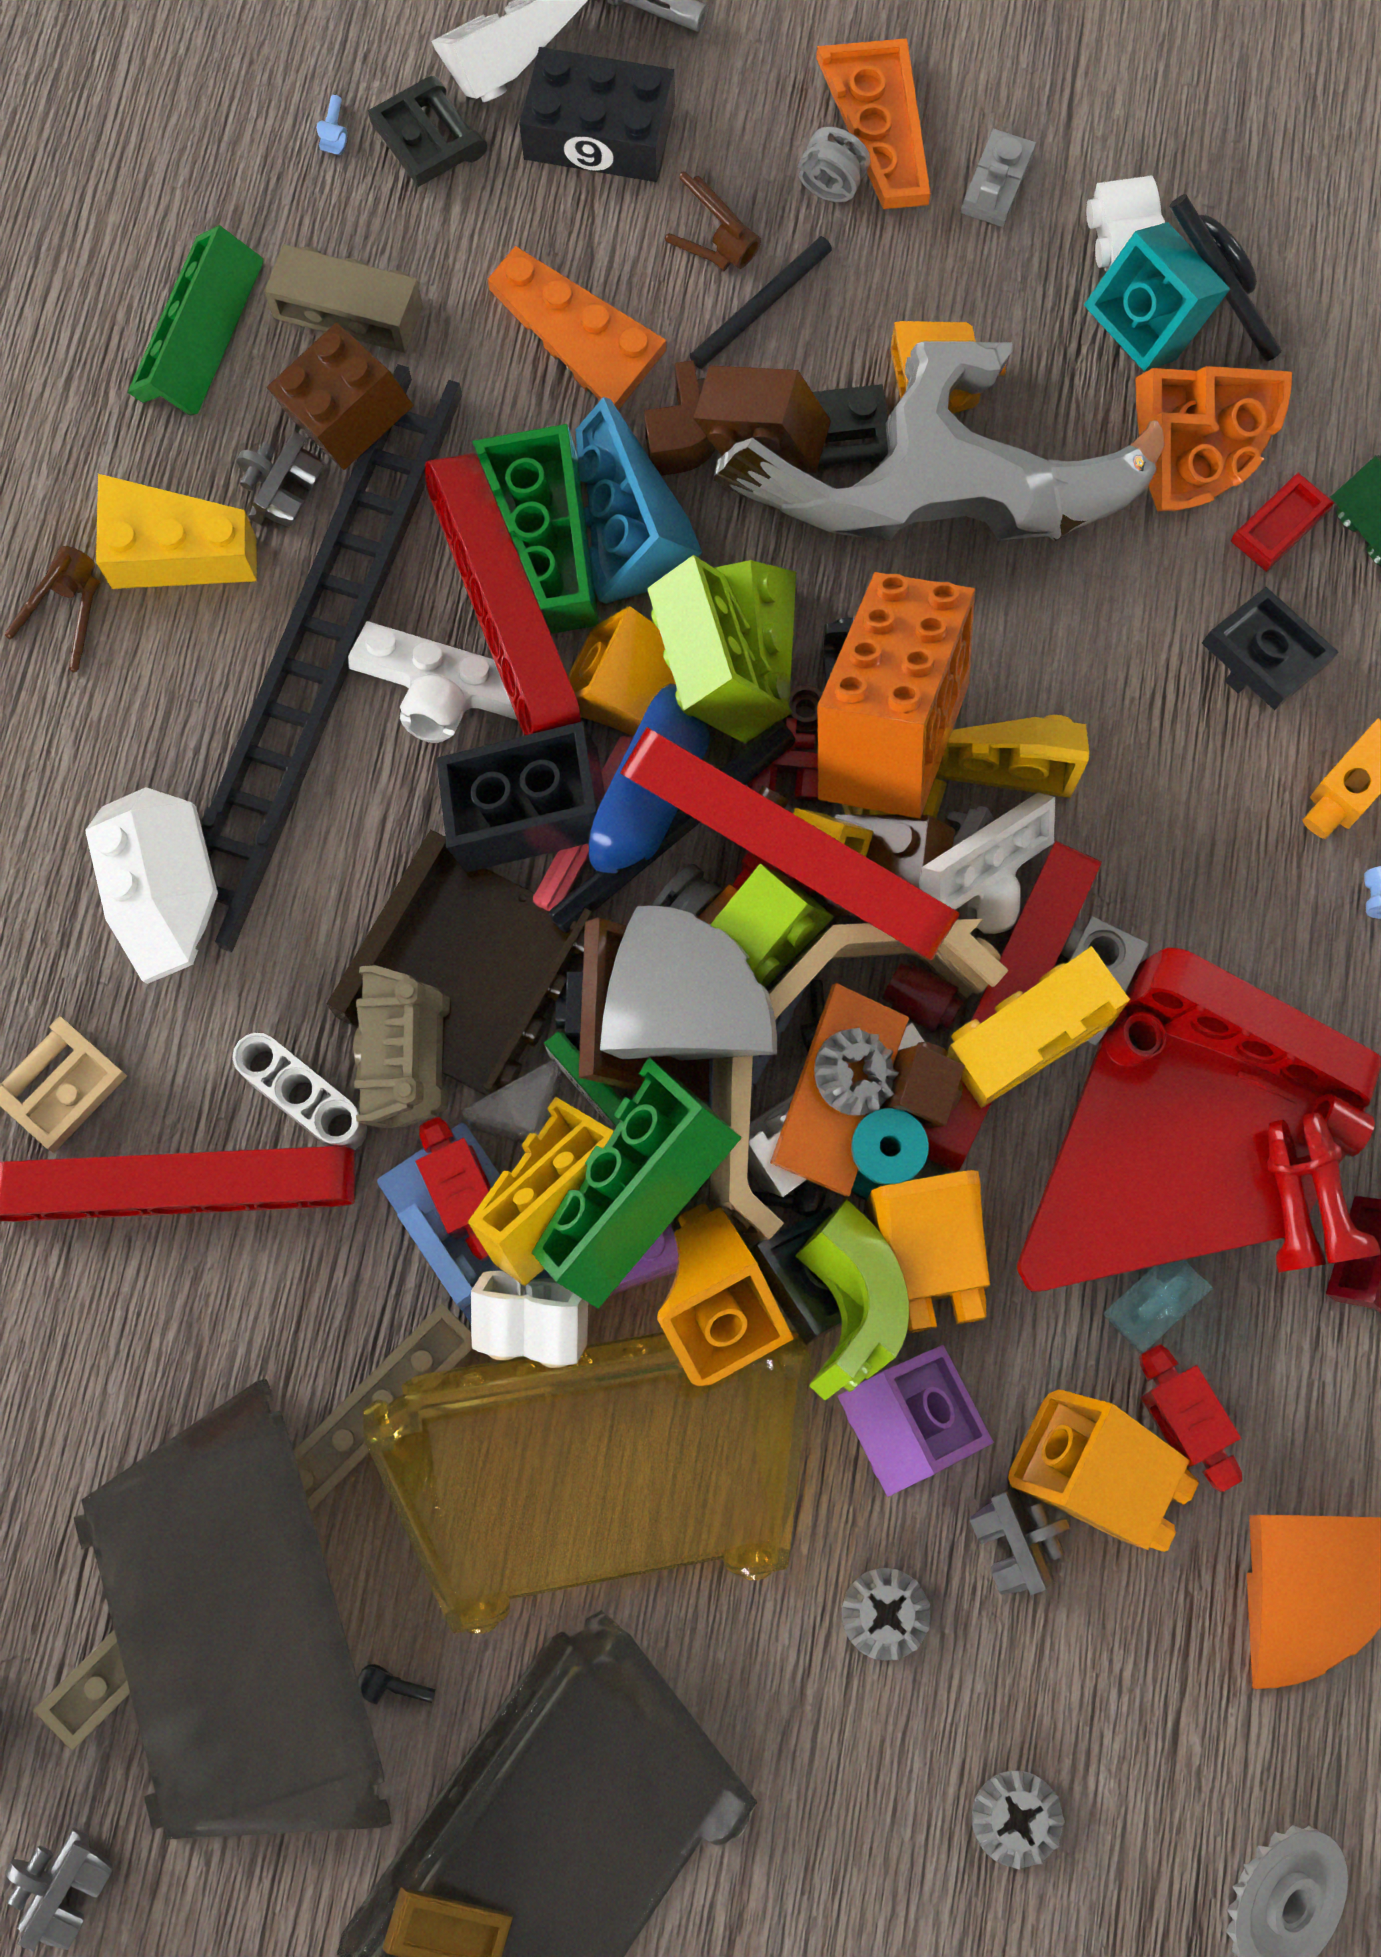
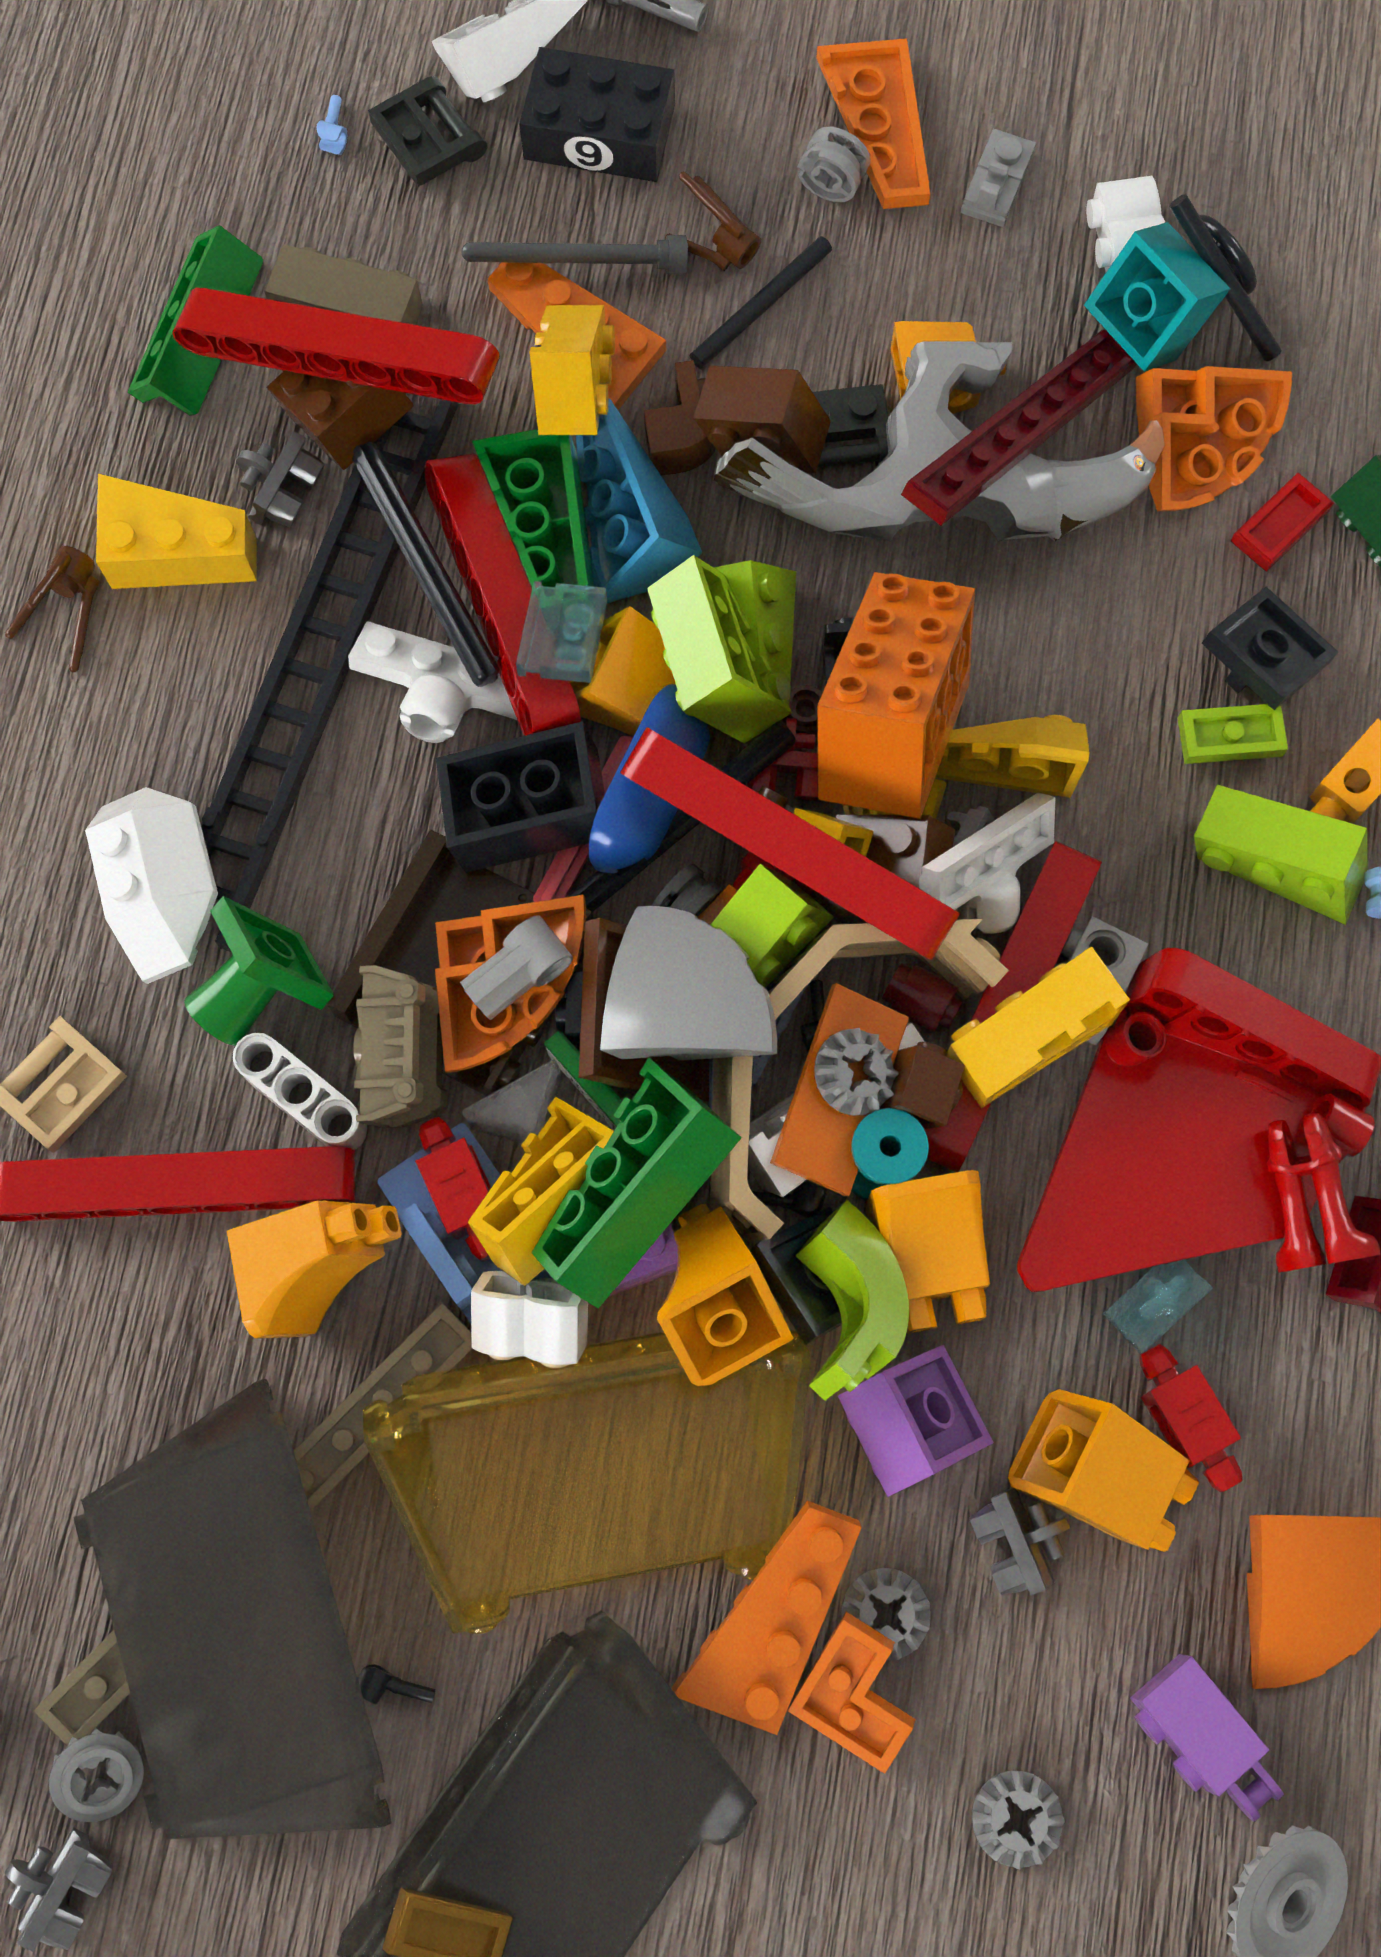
(103, 1797): none -> light grey gear
(263, 962): none -> green plant
(300, 1261): none -> light orange hips
(337, 345): none -> red beam
(426, 564): none -> black axle
(468, 943): none -> orange brick
(528, 959): none -> light grey piece
(562, 632): none -> clear light blue plate
(572, 369): none -> yellow wedge
(667, 254): none -> dark grey piece
(765, 1641): none -> orange wing
(838, 1695): none -> orange plate
(1018, 428): none -> dark red tile
(1205, 1734): none -> medium lavender brick
(1232, 733): none -> lime plate
(1285, 850): none -> lime wedge

